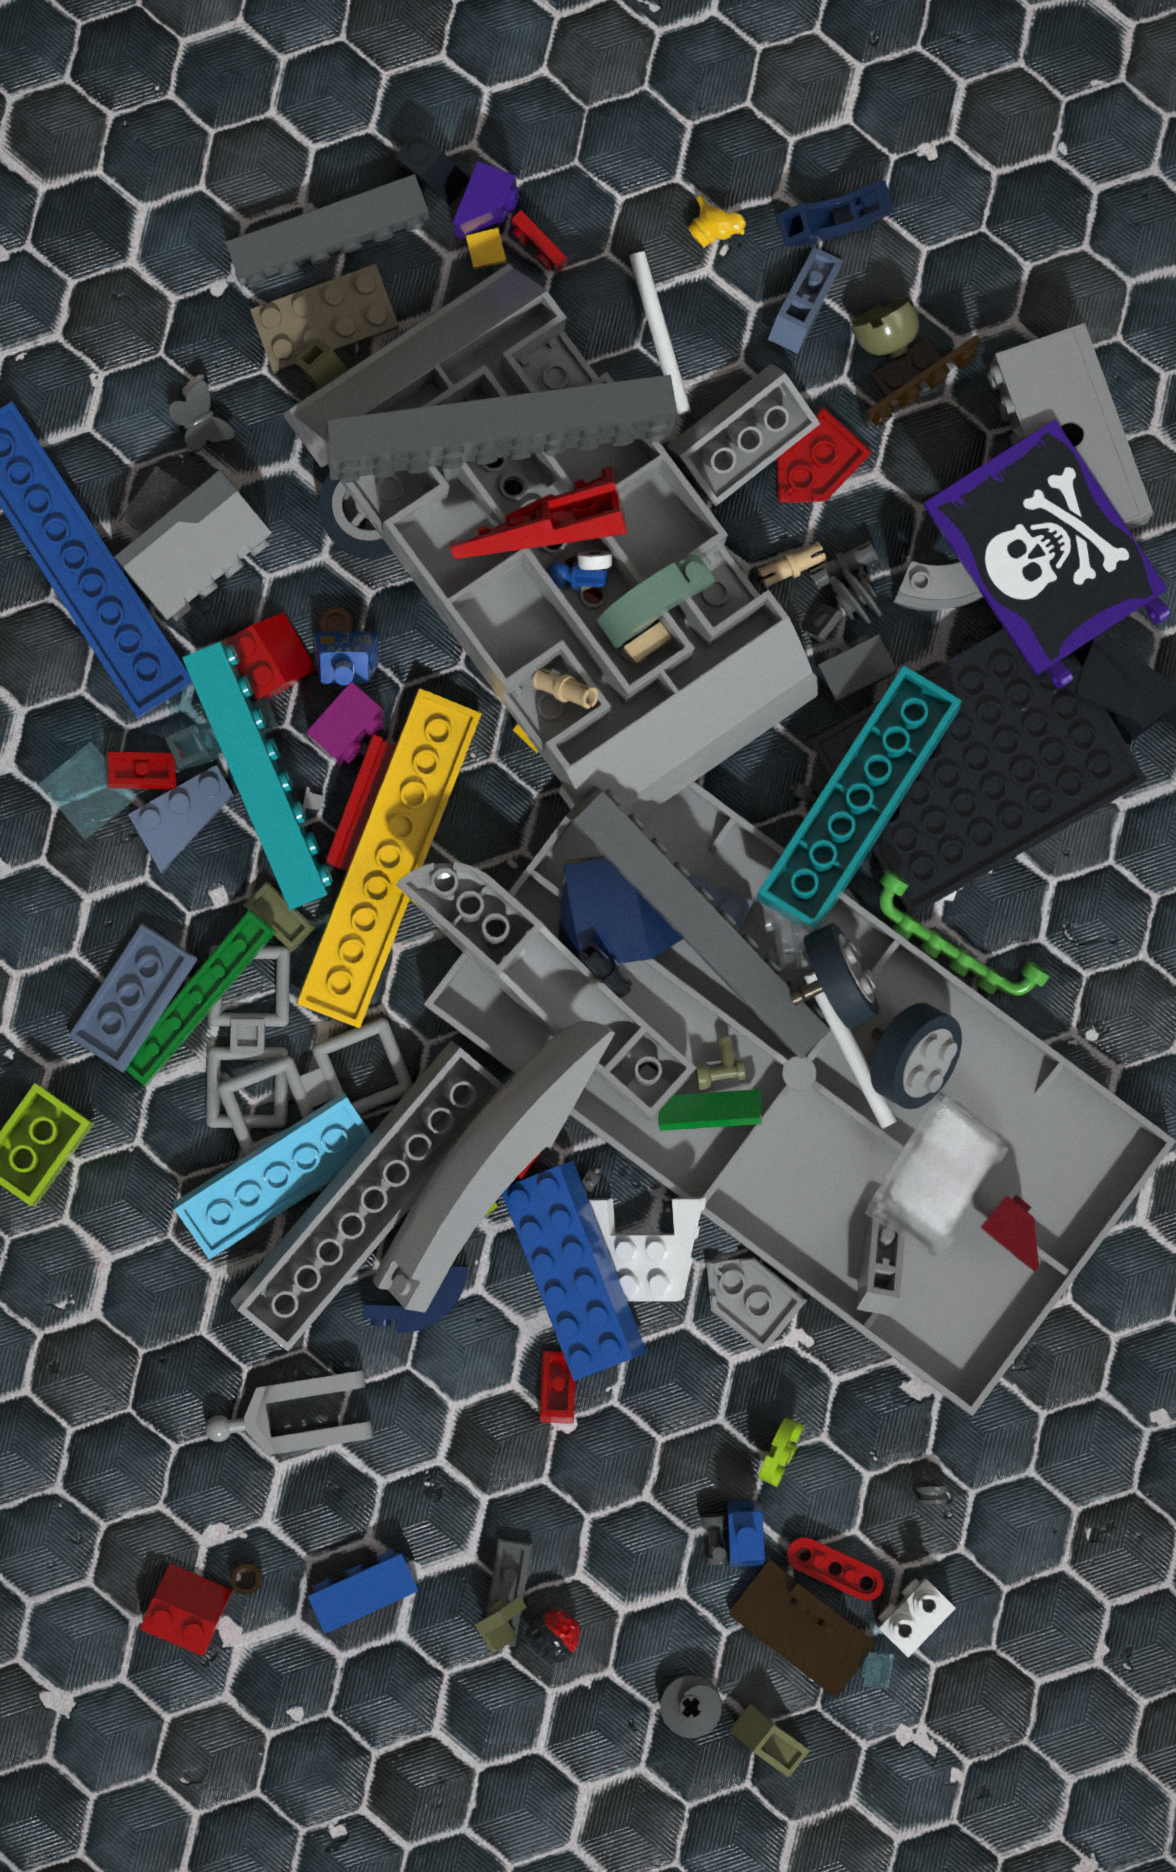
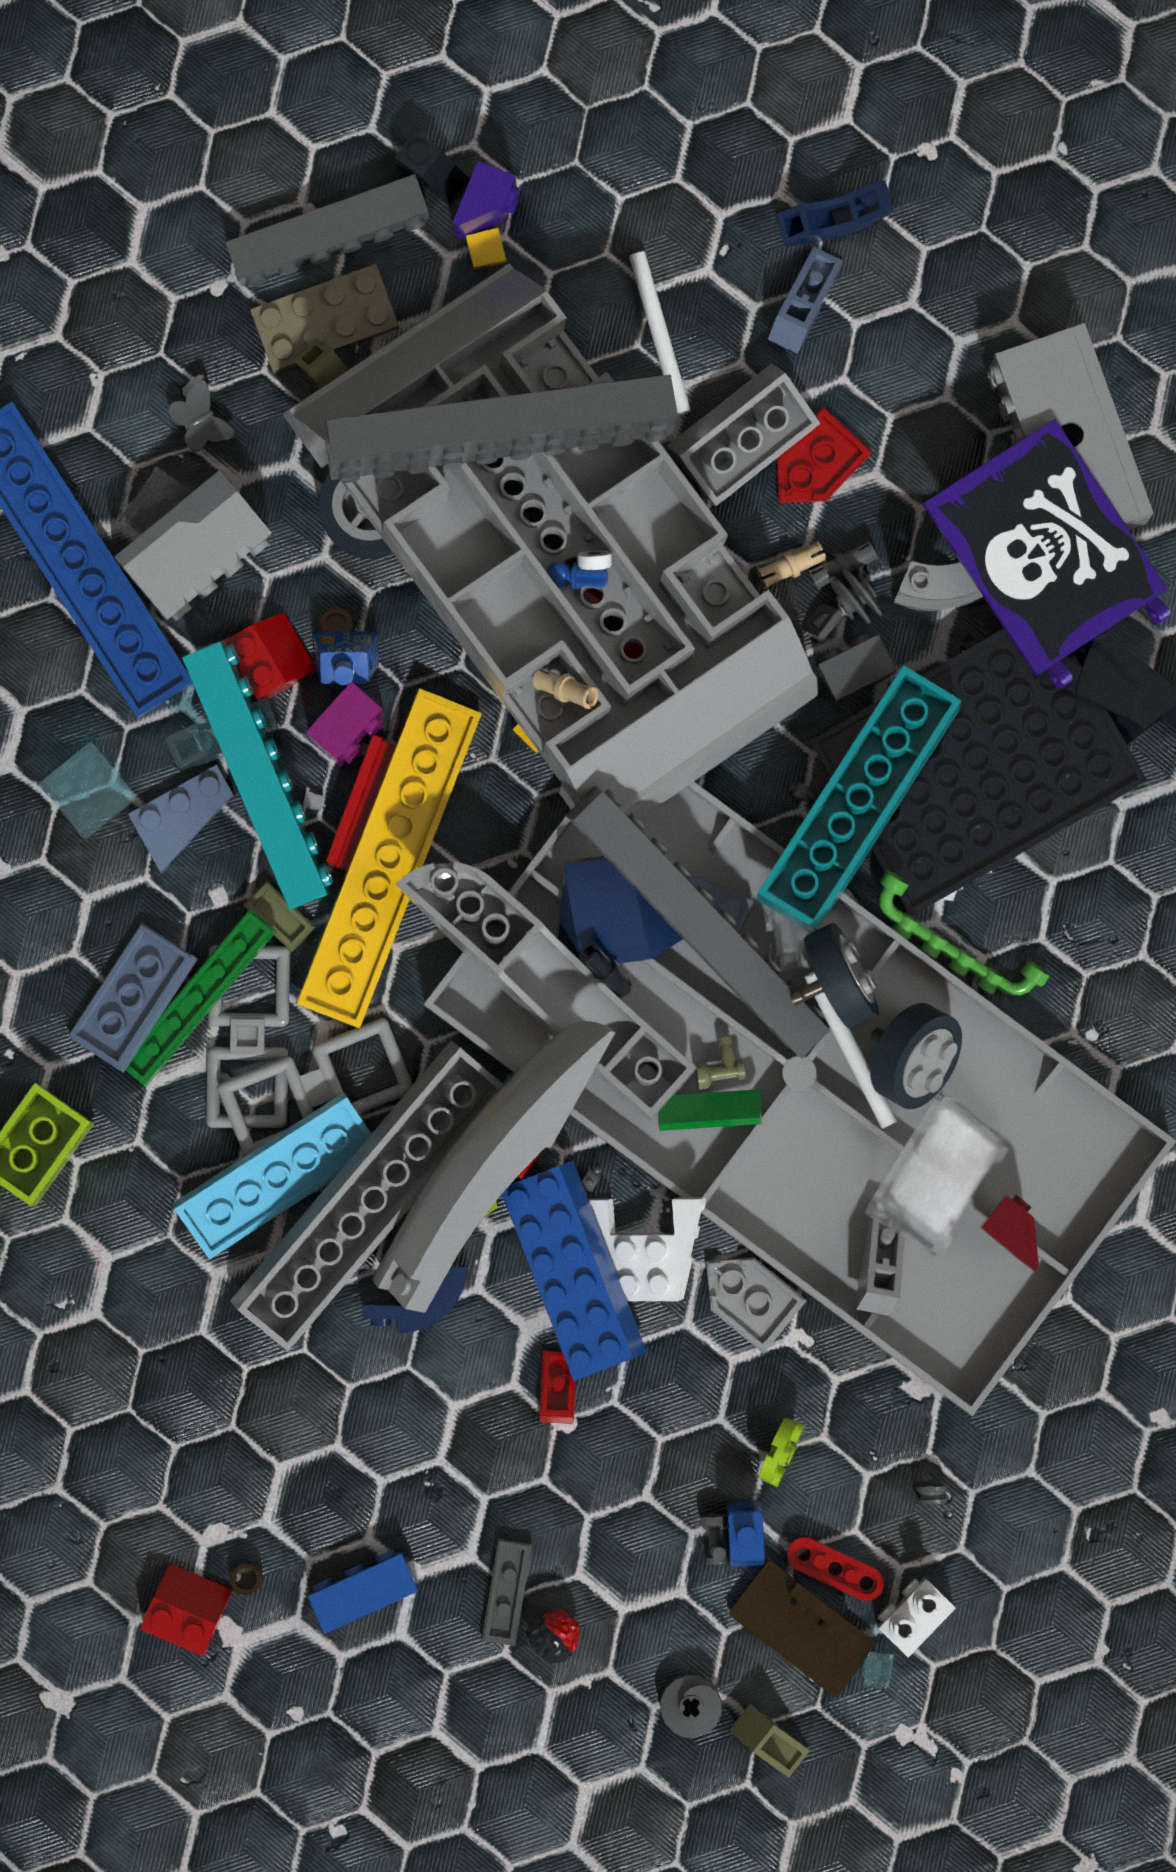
(140, 770): red plate -> none
(257, 1420): light grey piece -> none
(495, 1626): olive bracket -> none
(528, 233): red plate -> none
(581, 514): red wedge -> none
(652, 598): sand green arch -> none
(652, 639): tan piece -> none
(715, 224): yellow animal -> none
(887, 328): olive cylinder -> none
(912, 372): dark brown bracket -> none

